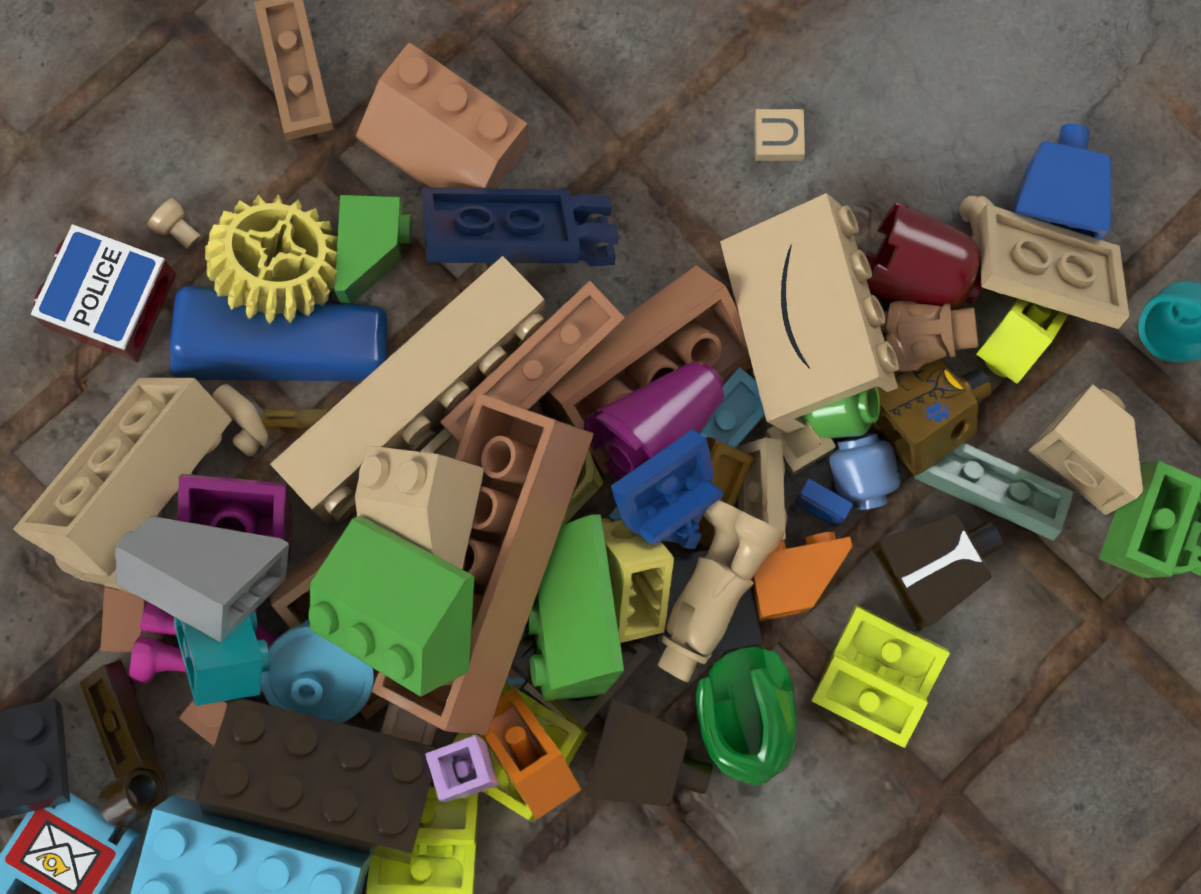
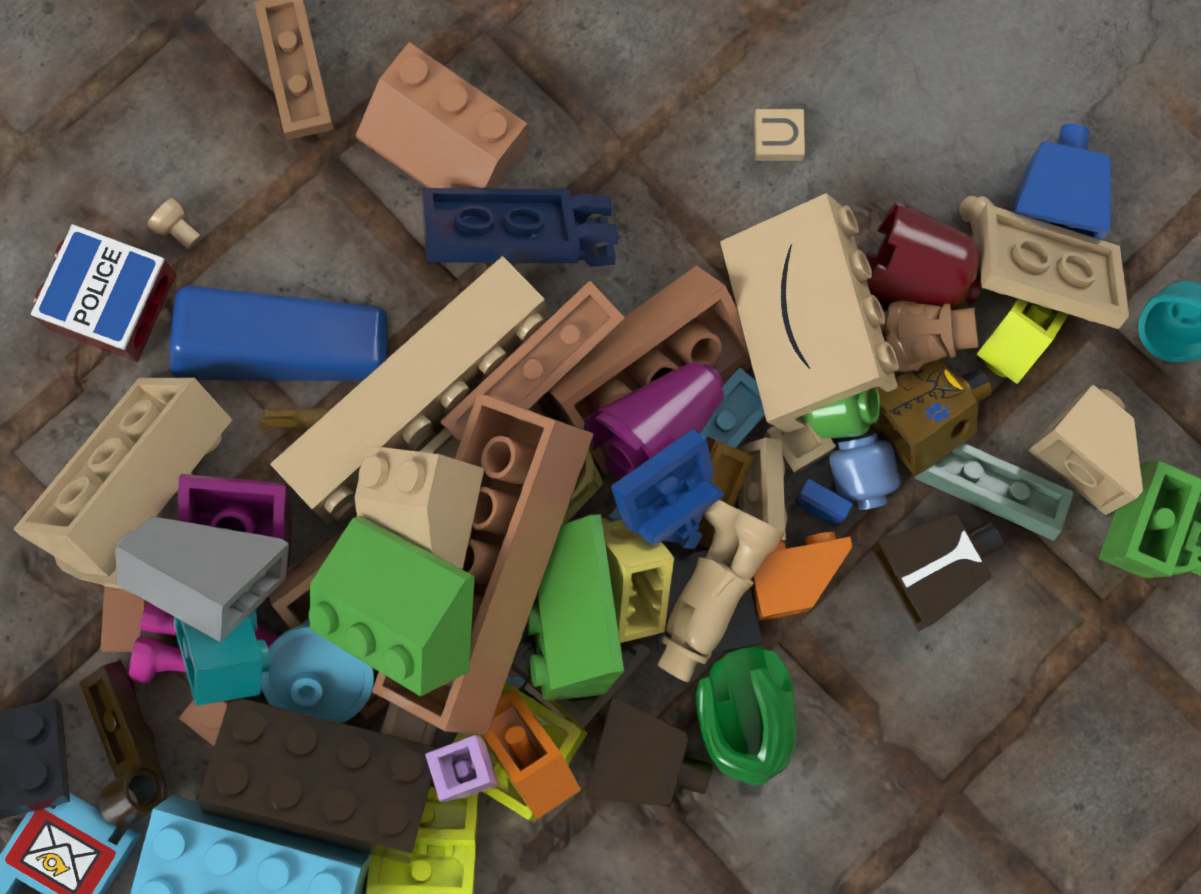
(246, 416): tan arm -> none
(255, 239): light yellow gear -> none
(368, 242): bright green slope -> none
(880, 675): neon yellow slope -> none

